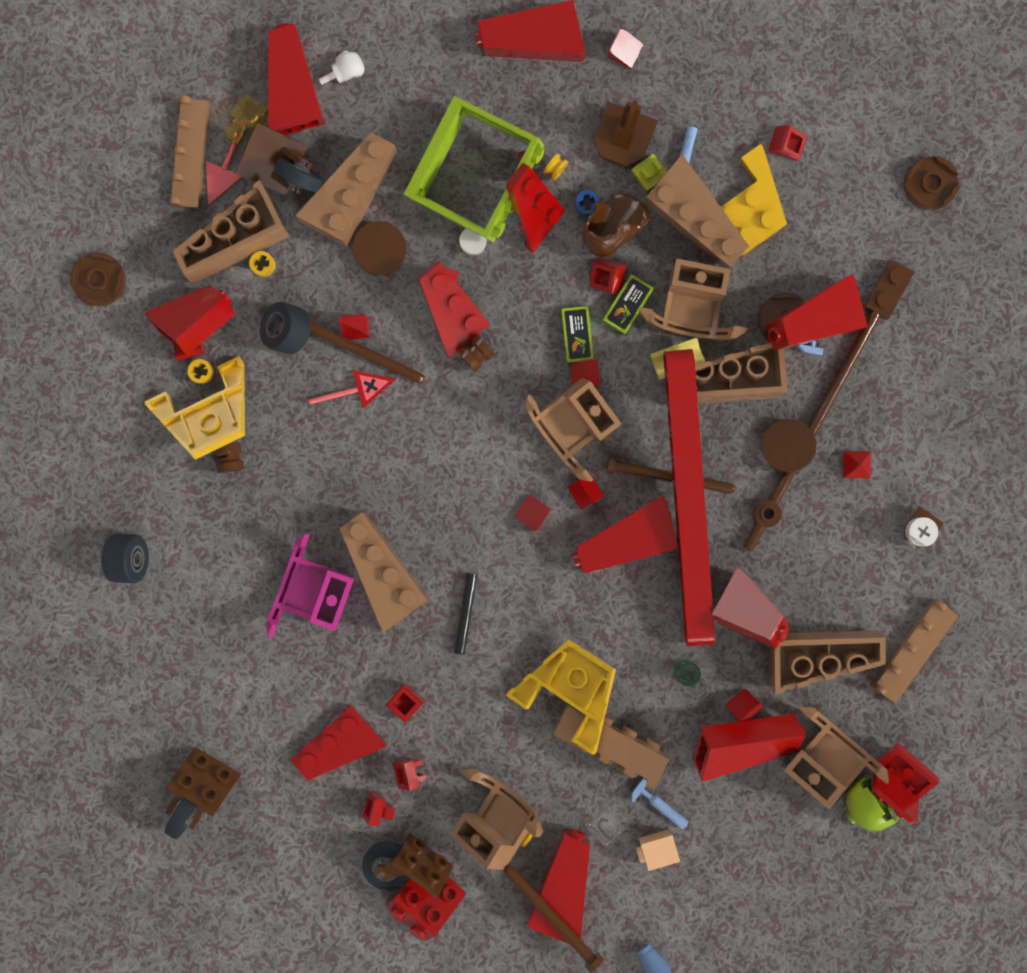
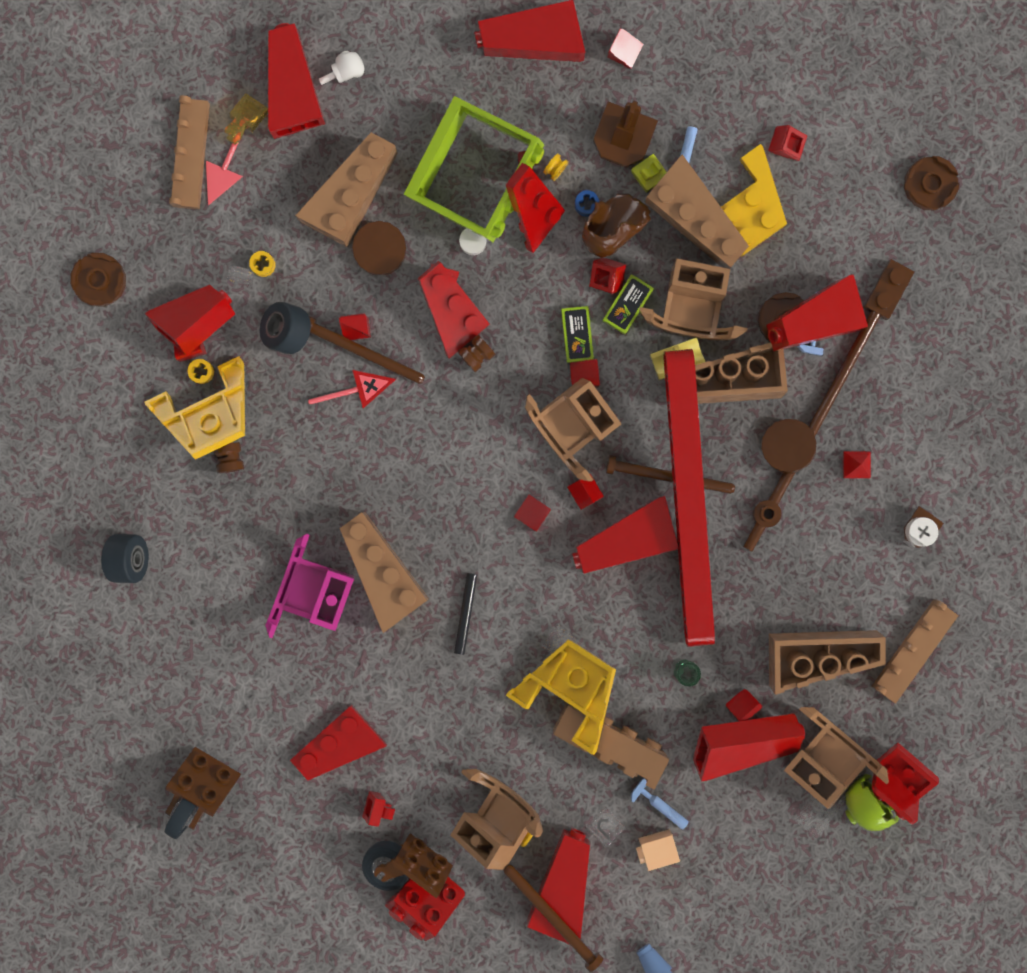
(232, 236): medium nougat wedge -> none
(277, 162): reddish brown plate -> none
(405, 702): red slope -> none
(406, 774): red tile -> none
(750, 612): slope -> none

